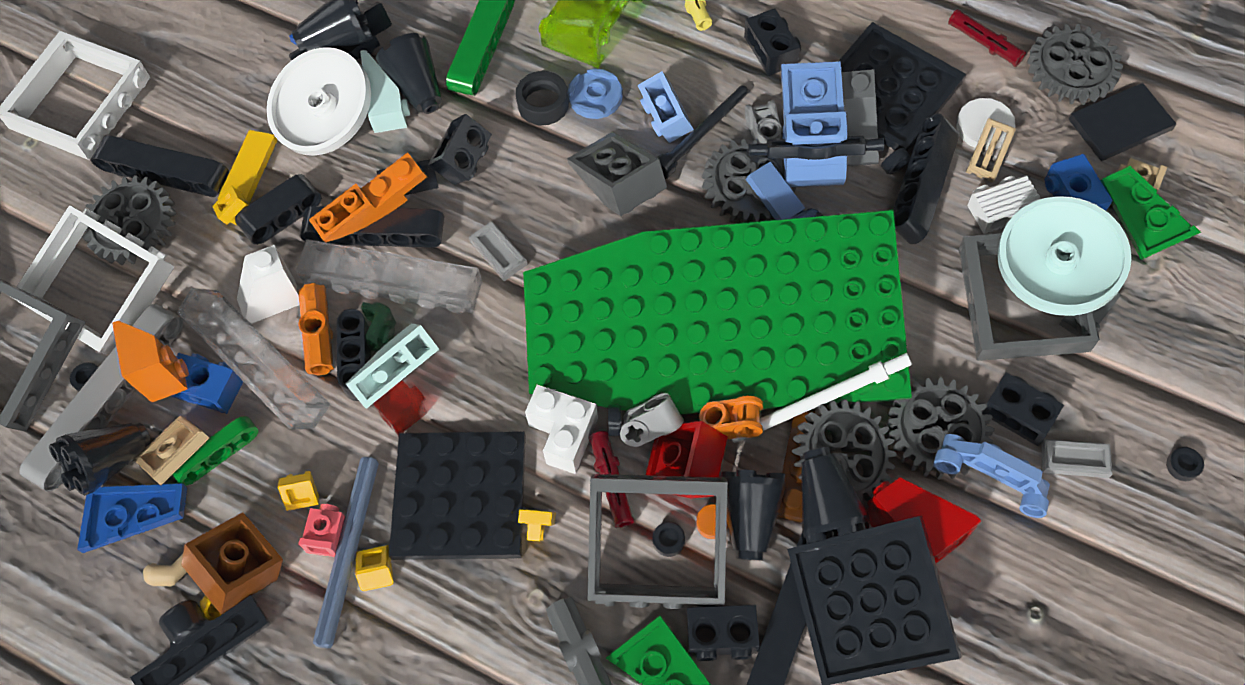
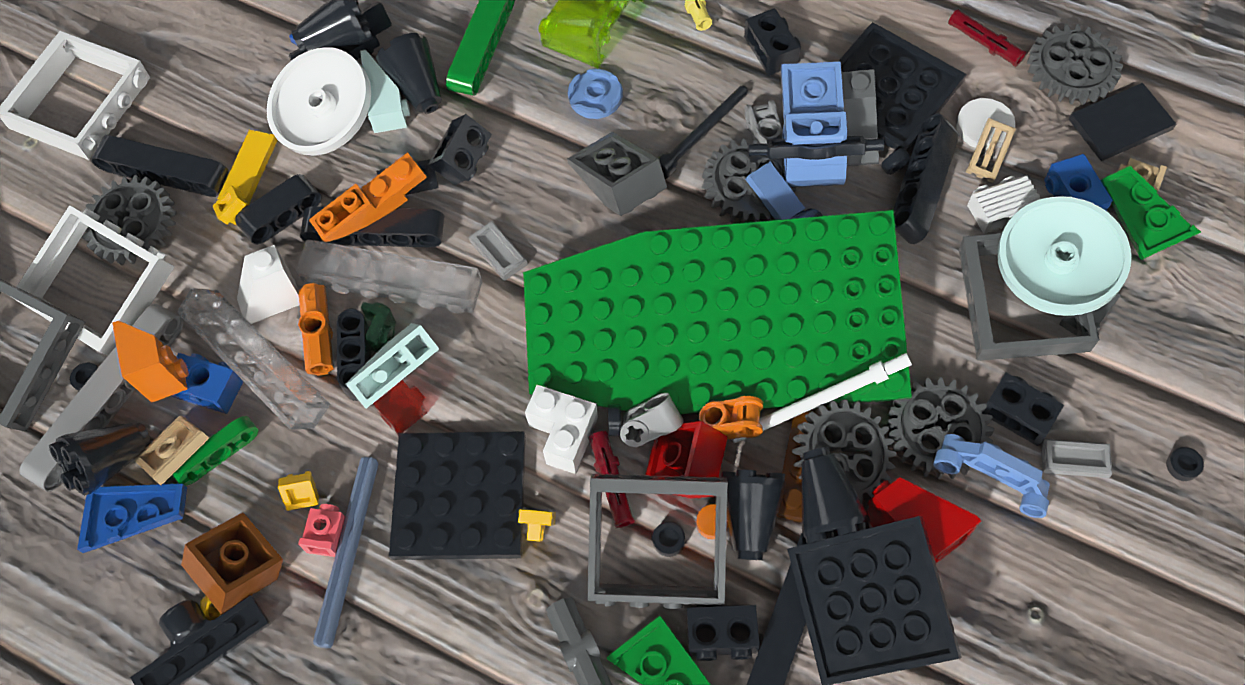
(164, 574): tan arm -> none
(374, 568): yellow slope -> none
(541, 81): black tyre -> none
(664, 105): light blue brick -> none

